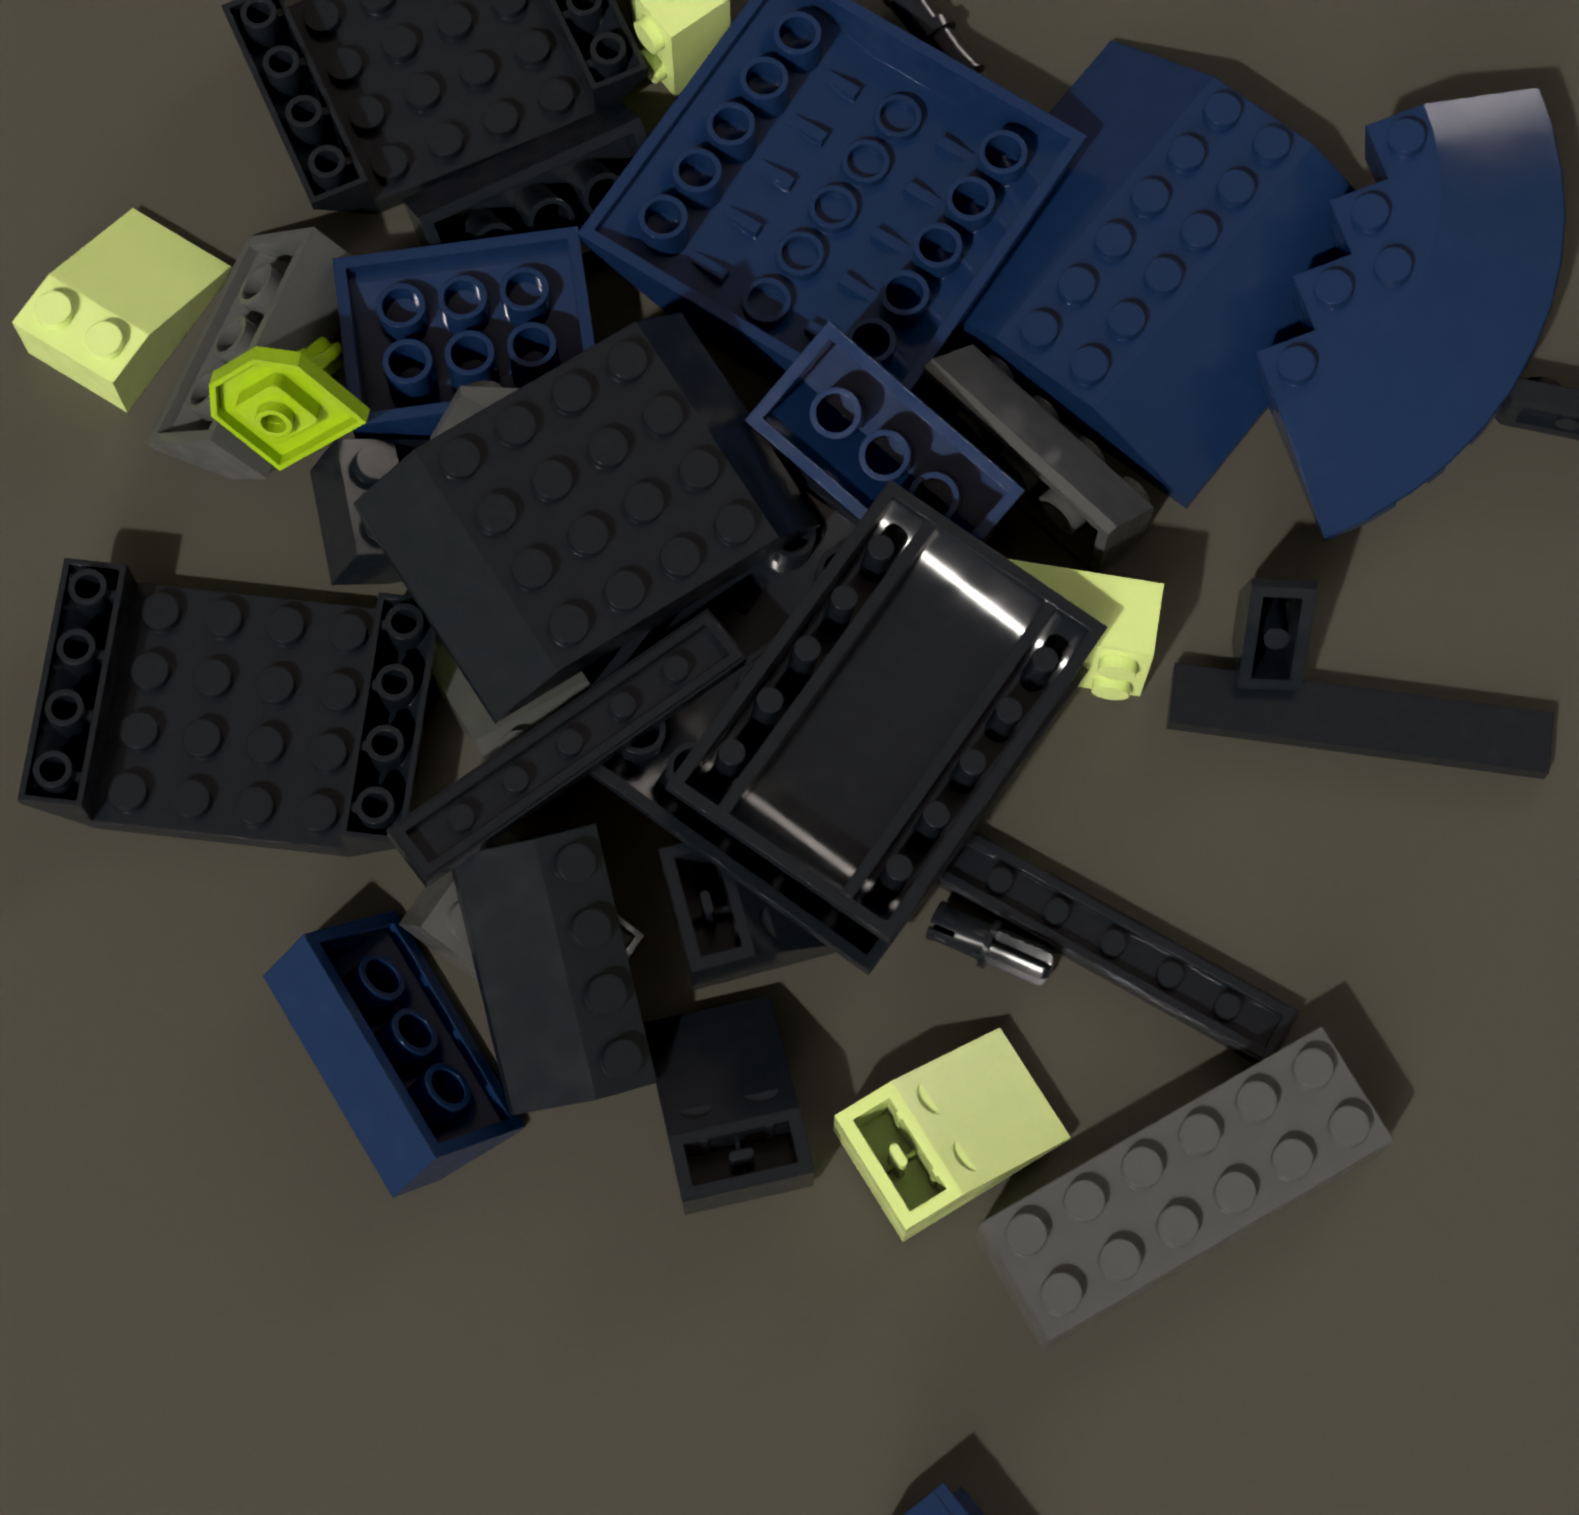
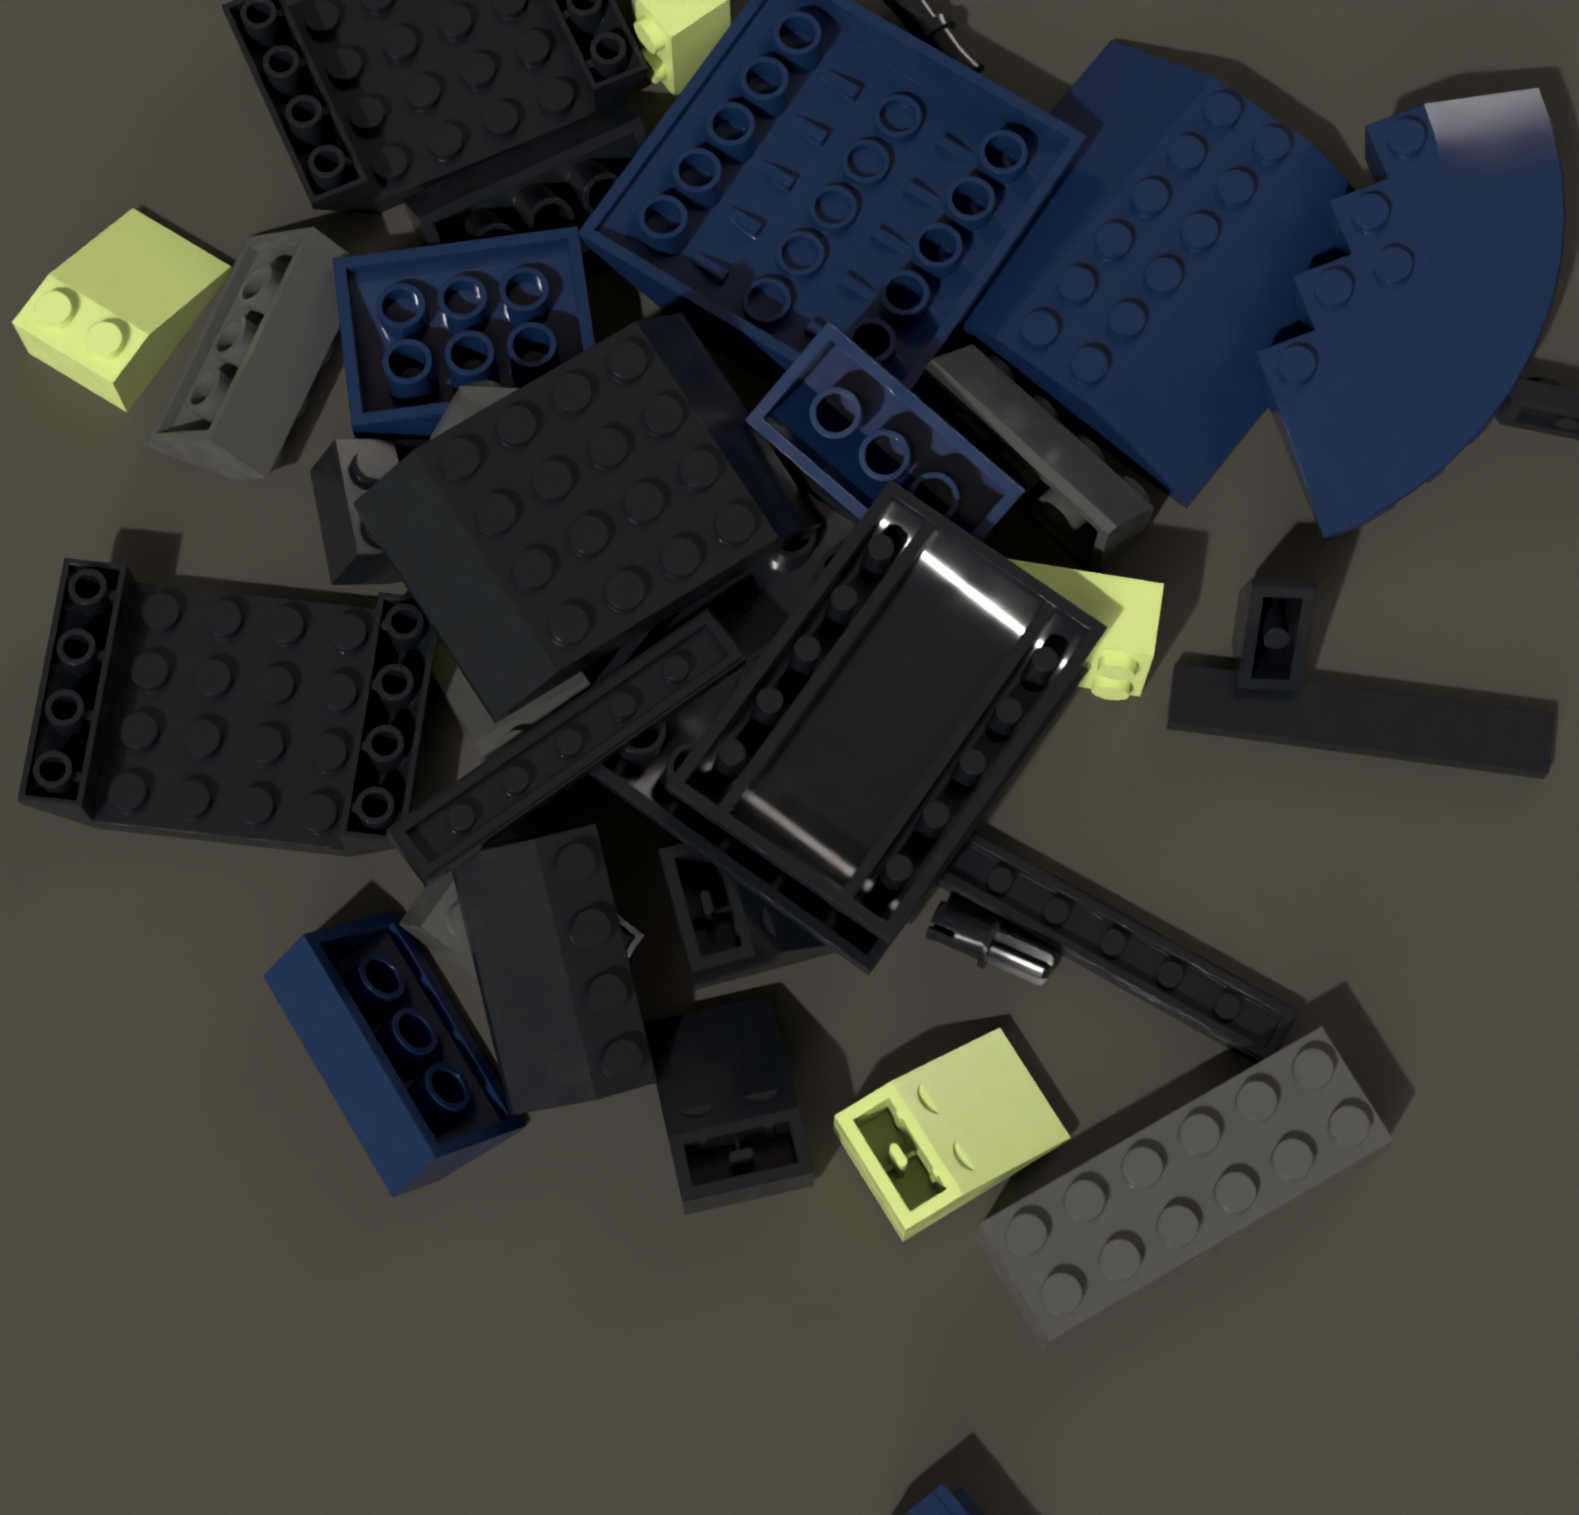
(285, 401): lime piece -> none

